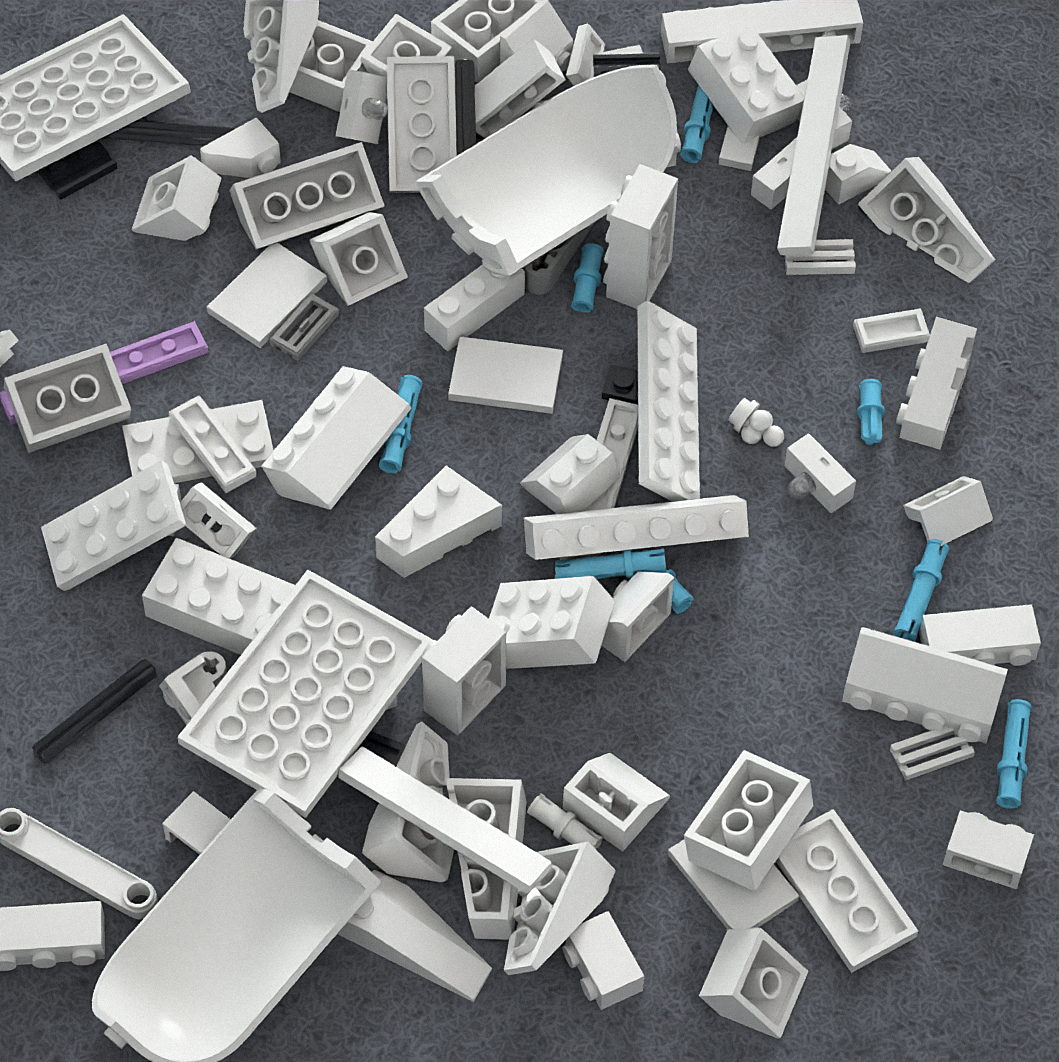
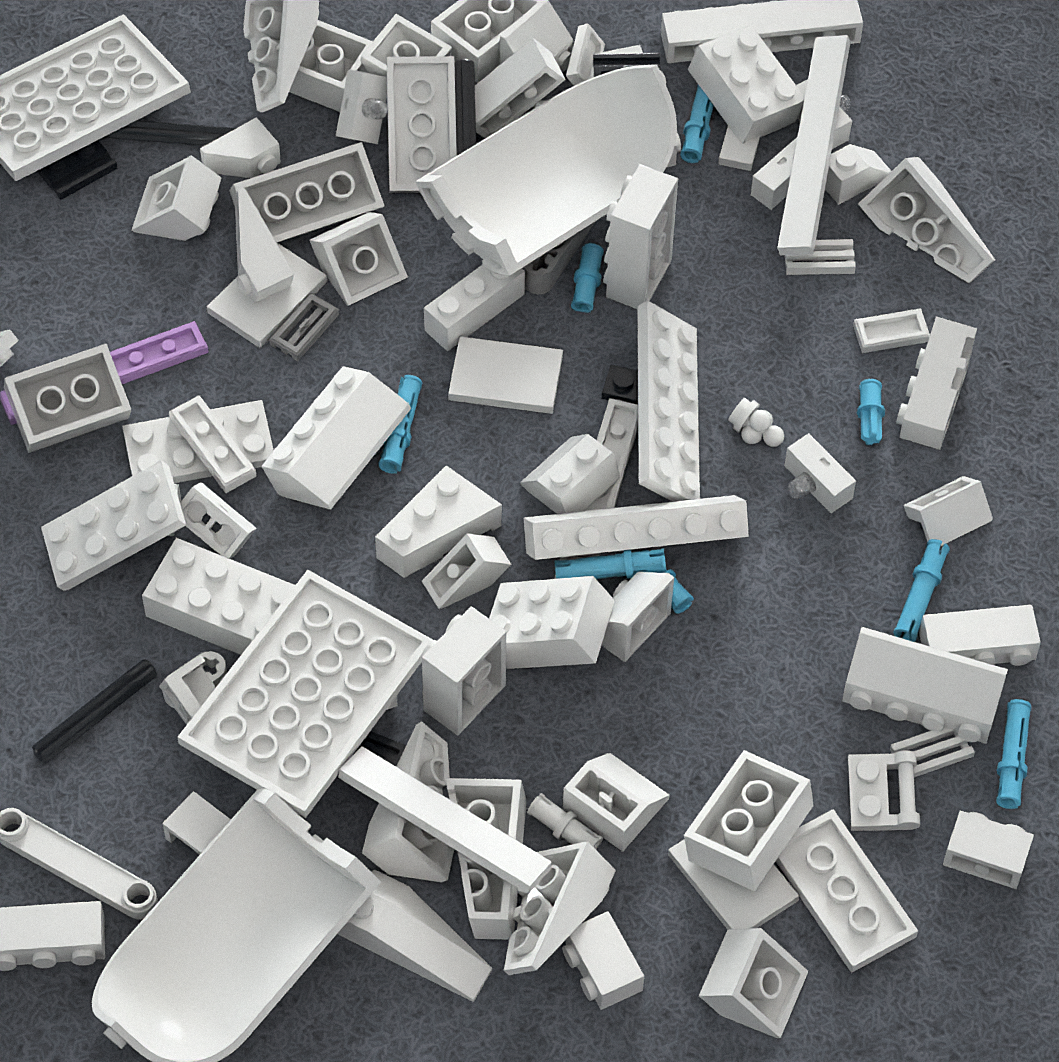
(259, 258): none -> white slope
(466, 569): none -> white slope
(870, 791): none -> white plate

